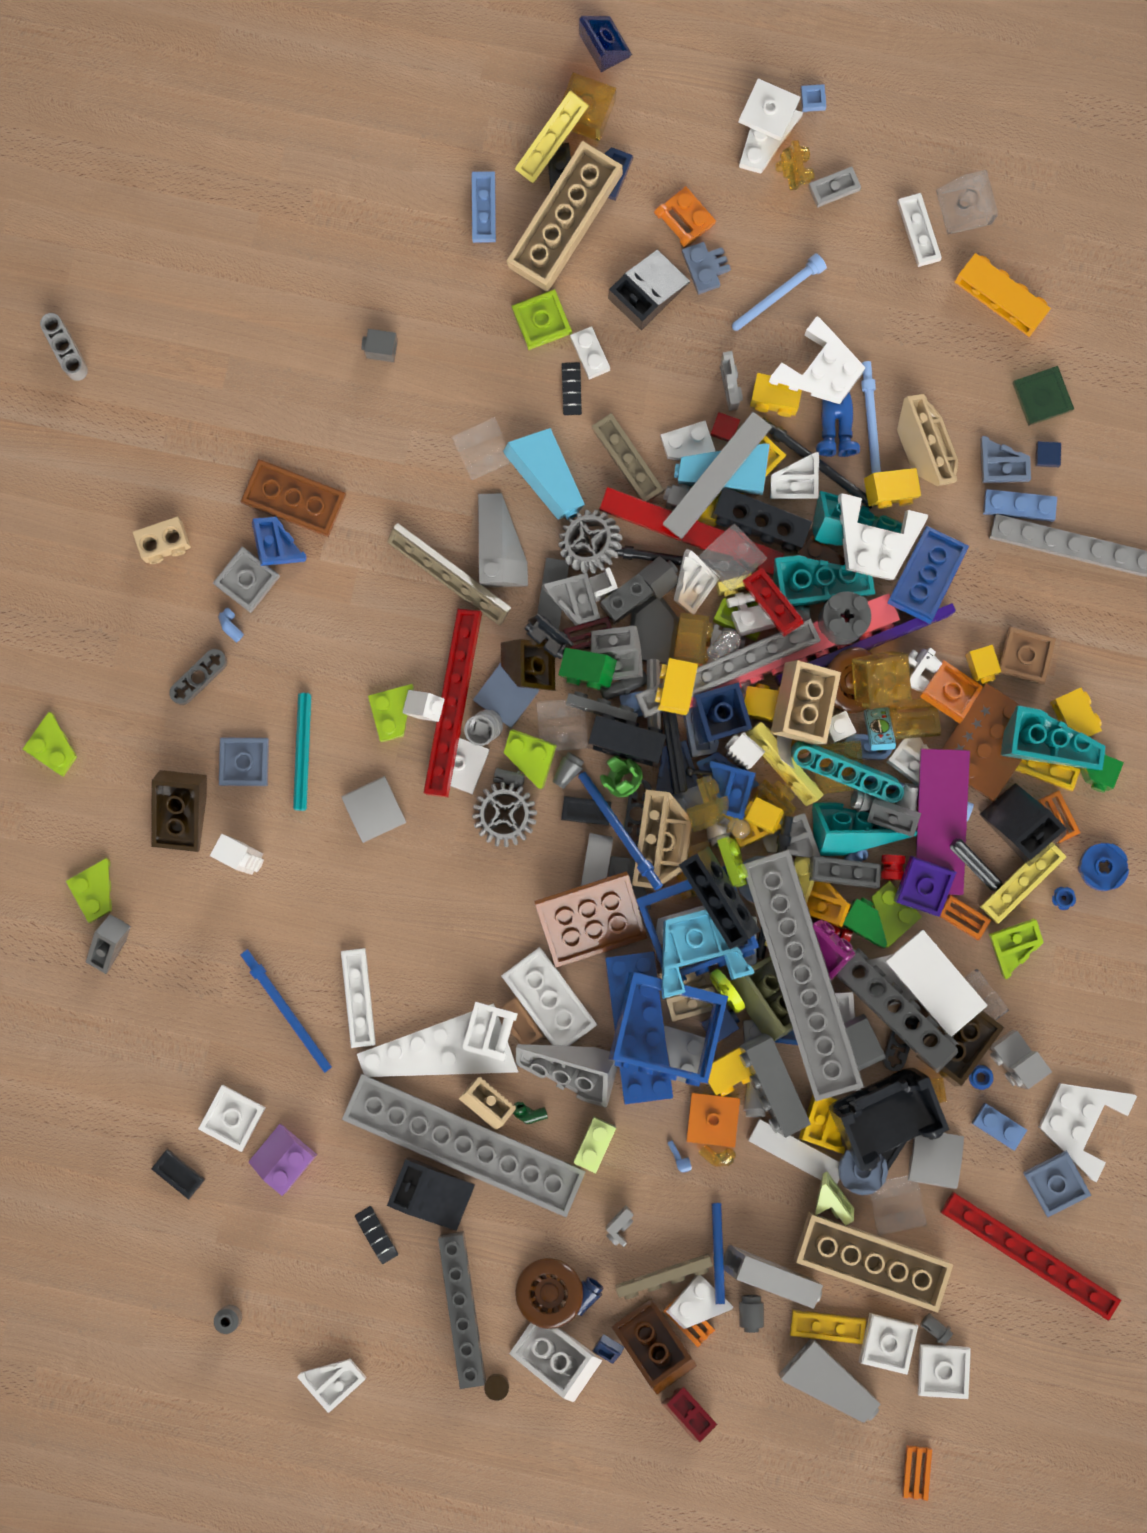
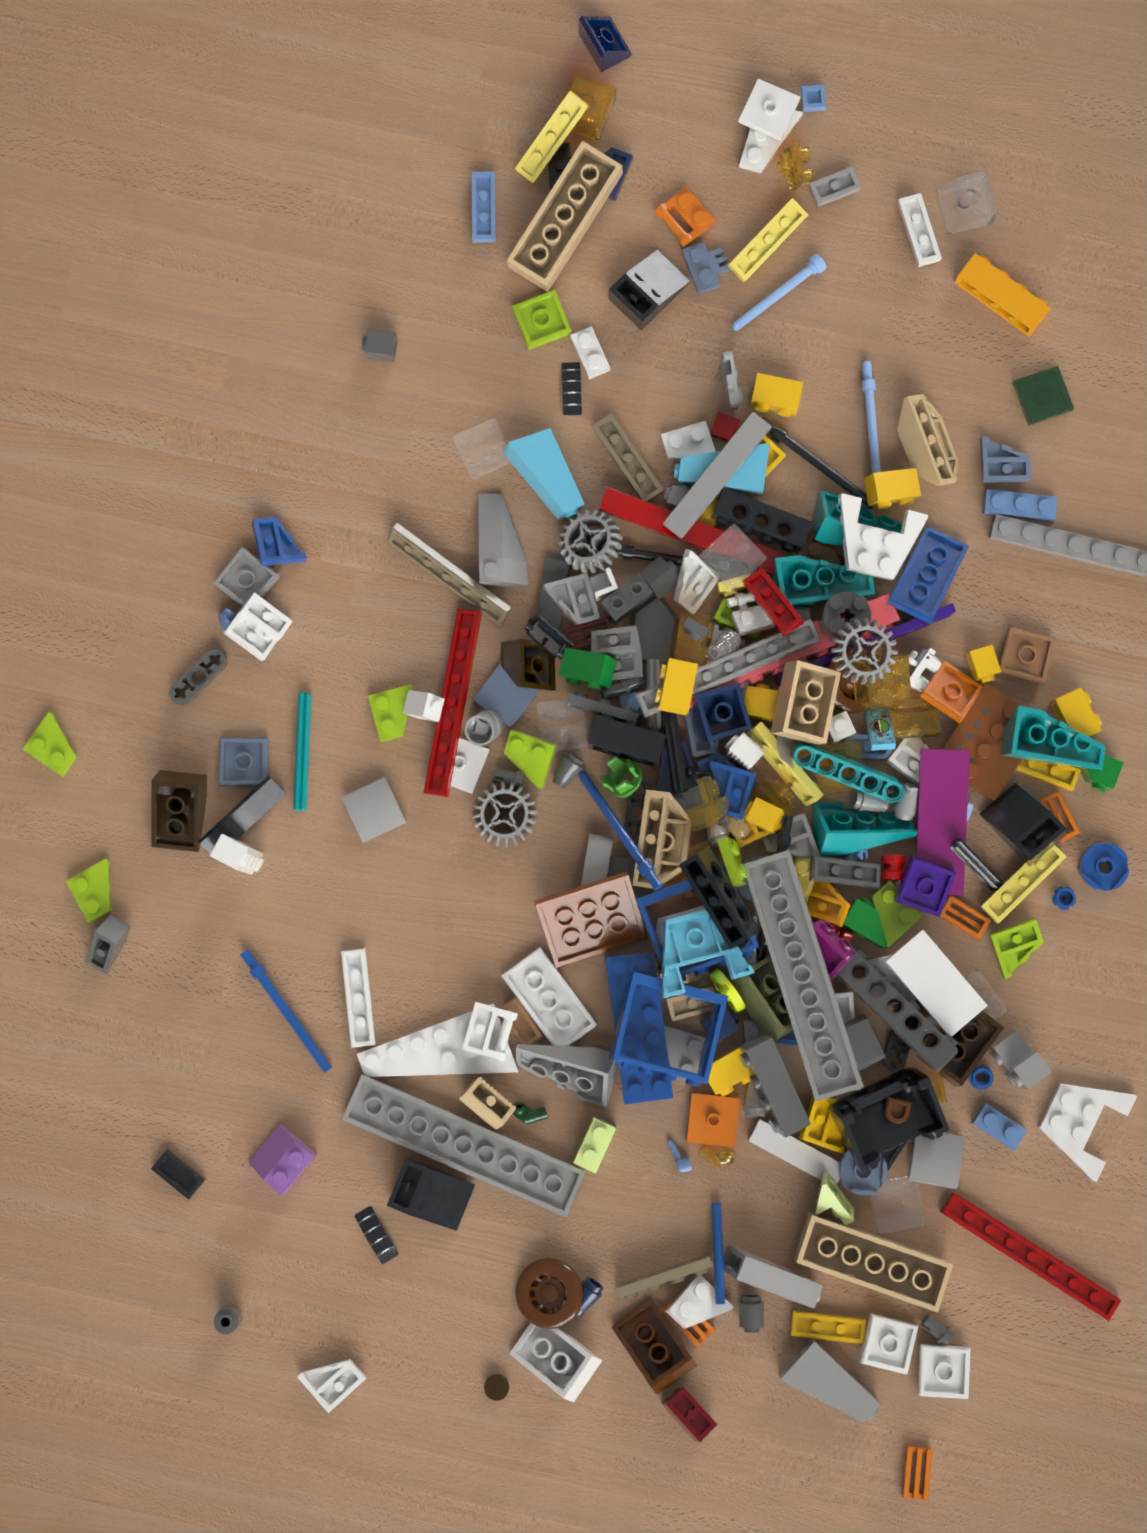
(59, 337): light grey beam -> none
(161, 533): tan brick -> none
(232, 1118): white plate -> none
(244, 813): none -> tile
(258, 626): none -> white slope
(293, 498): dark orange tile -> none
(462, 1310): dark grey brick -> none
(583, 811): black tile -> none
(608, 1349): dark blue tile -> none
(620, 1221): light grey bracket -> none
(694, 630): none -> dark grey plate
(767, 240): none -> light yellow plate
(797, 480): white wing -> none
(830, 373): white wing -> none
(844, 414): blue piece -> none
(857, 642): none -> light grey gear
(894, 817): dark grey plate -> none
(896, 1109): none -> reddish brown tile
(1048, 454): dark blue tile -> none
(1057, 1183): sand blue tile -> none

